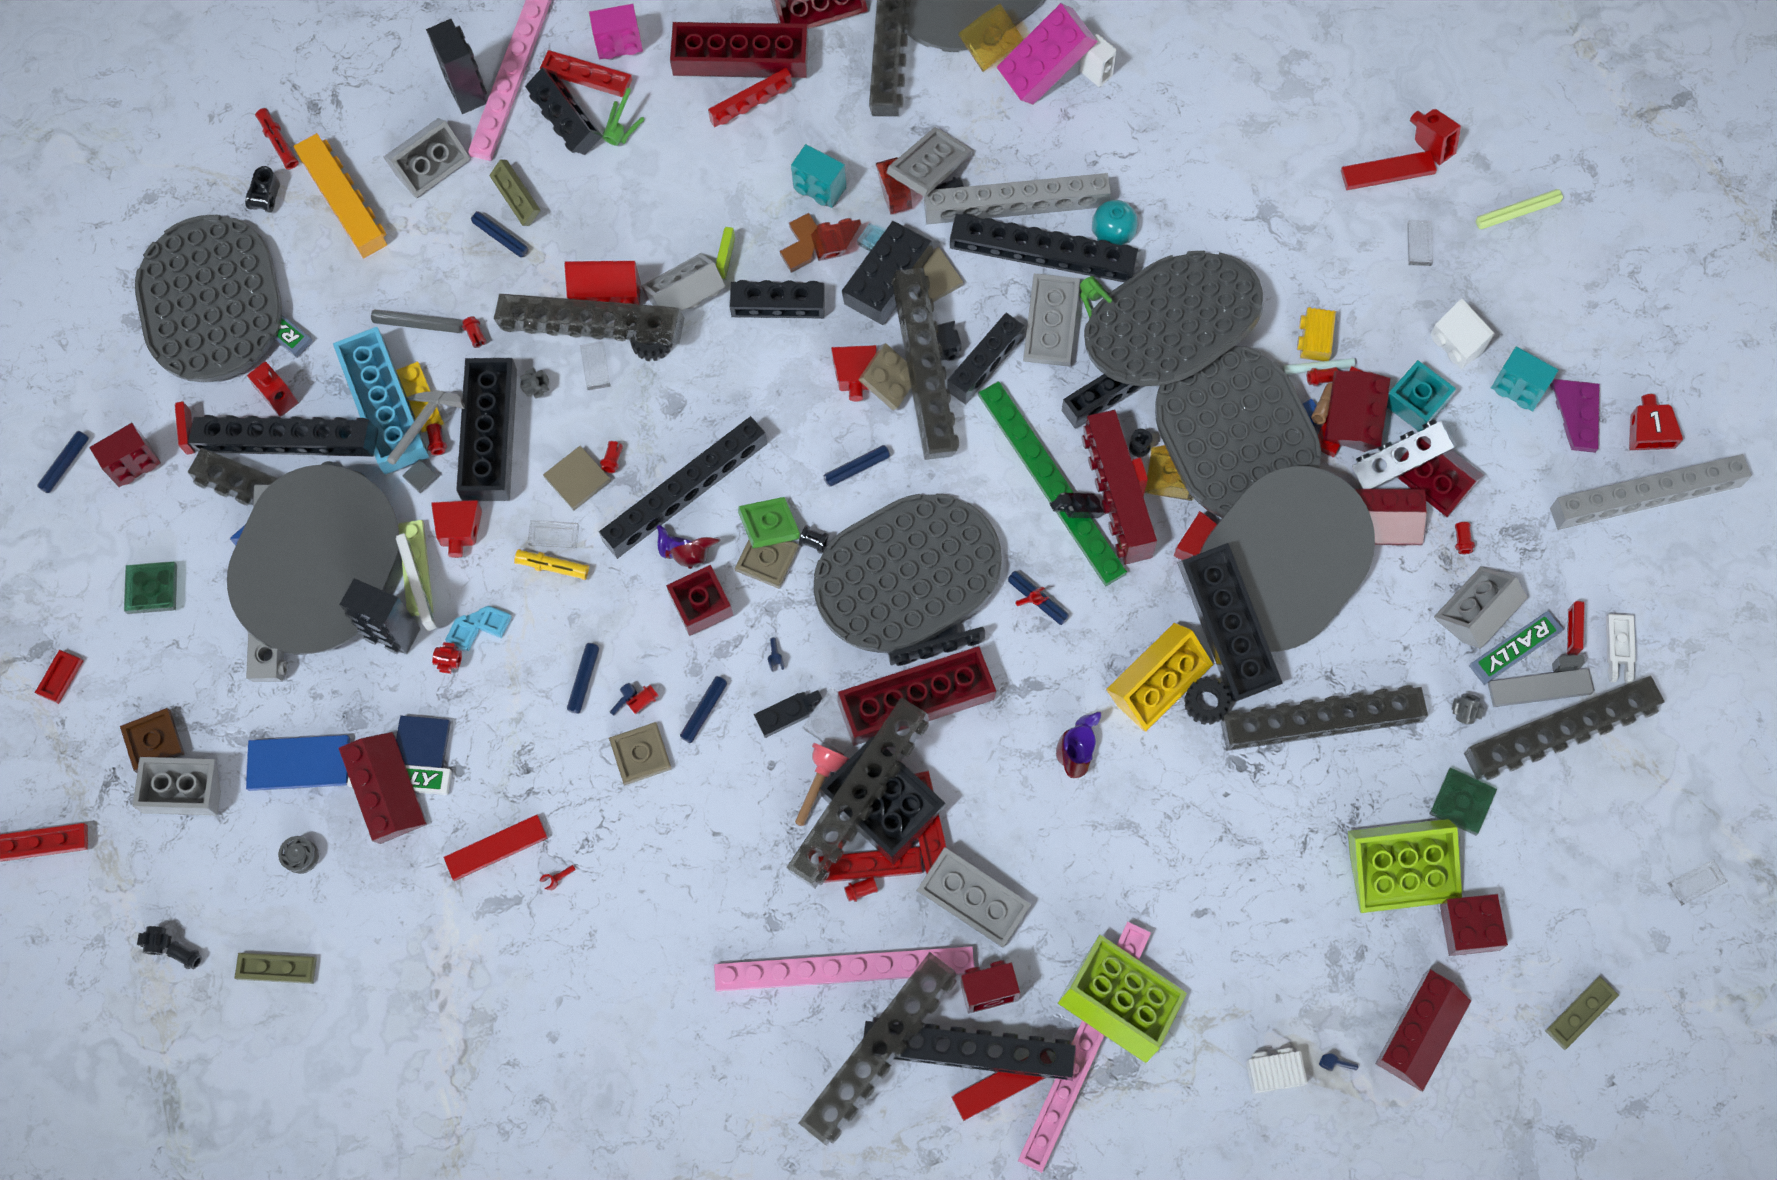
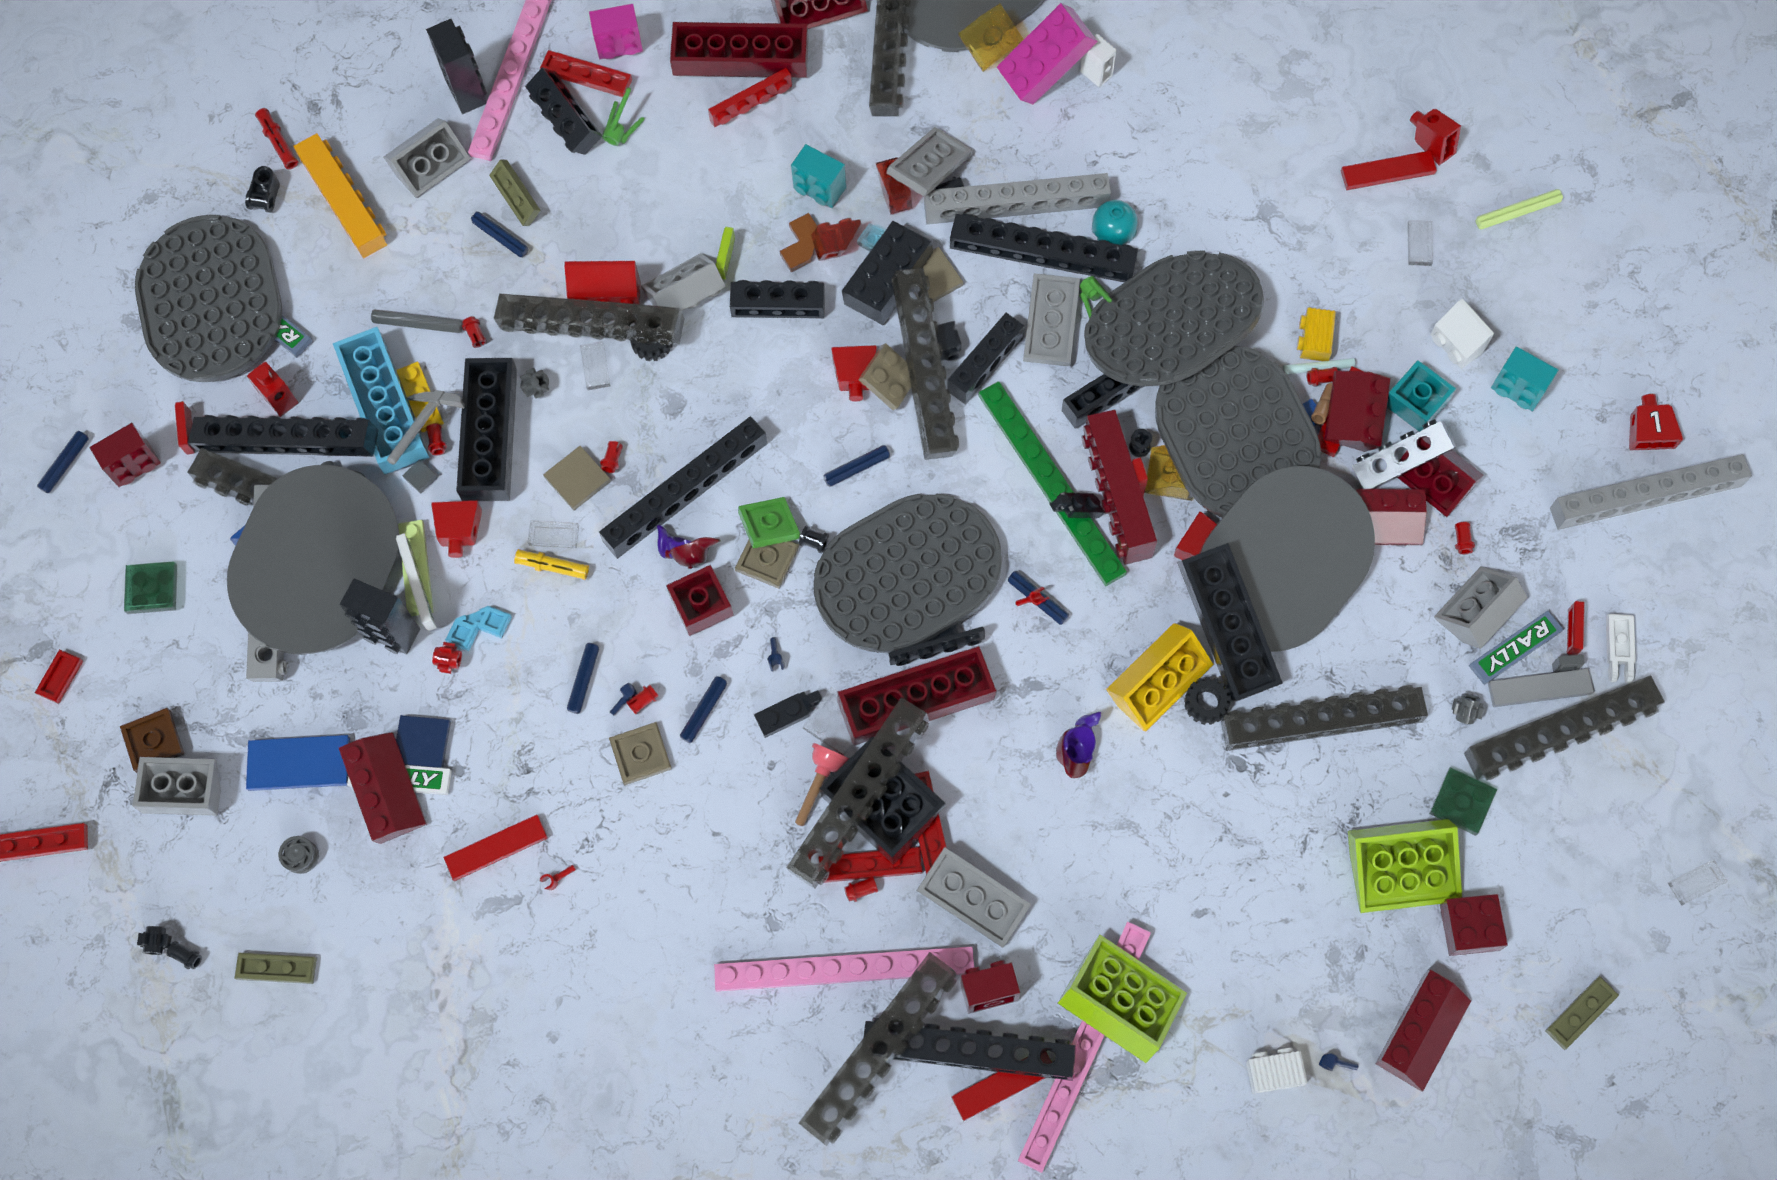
(1579, 411): magenta wing -> none

